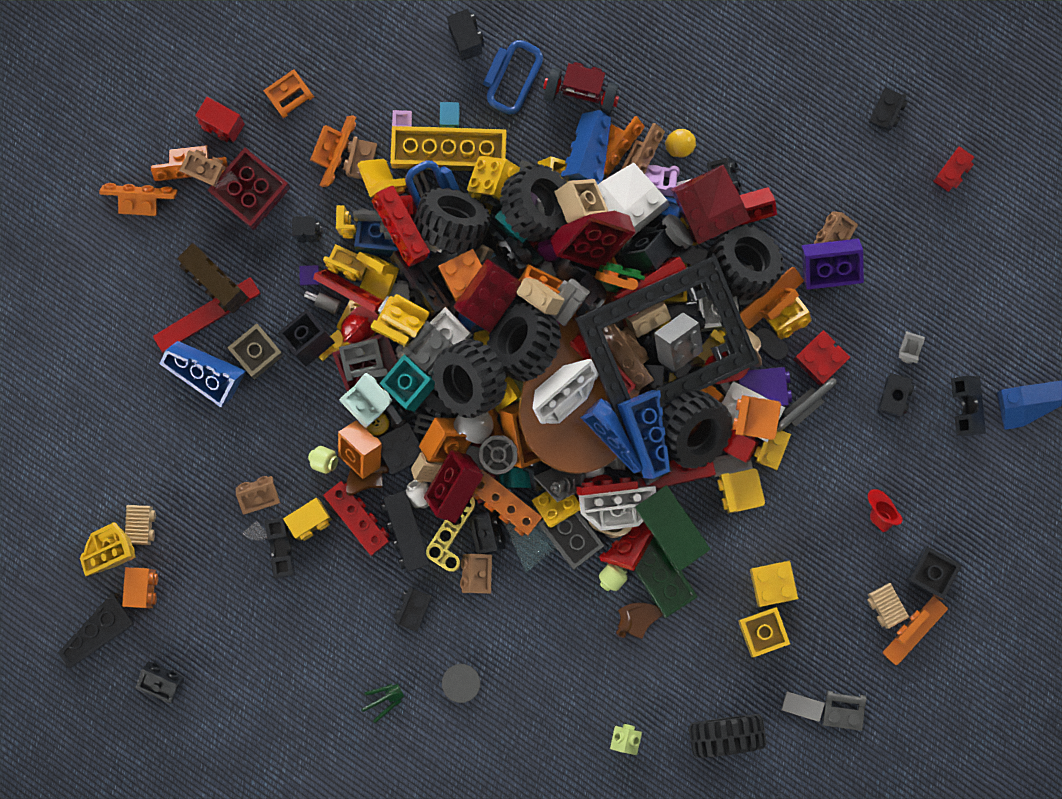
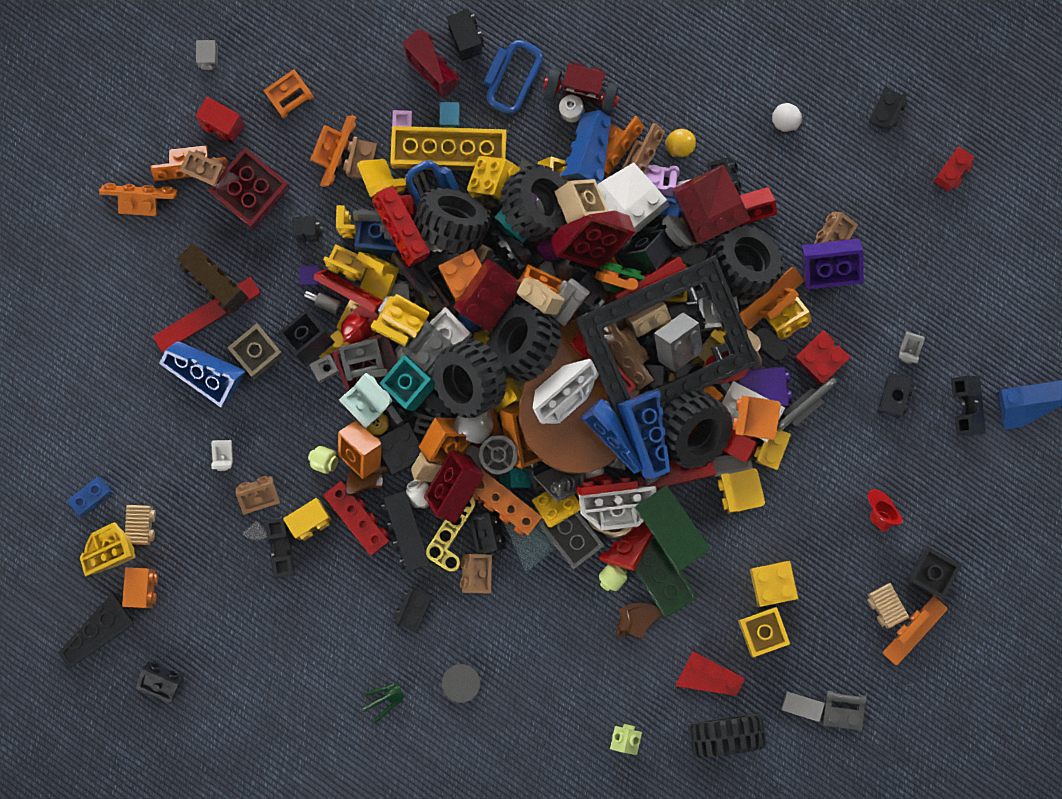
(90, 497): none -> blue brick
(206, 54): none -> light grey brick
(222, 455): none -> white bracket
(318, 368): none -> light grey brick
(433, 68): none -> dark red slope
(571, 108): none -> white head
(708, 676): none -> red wing
(786, 117): none -> white hair

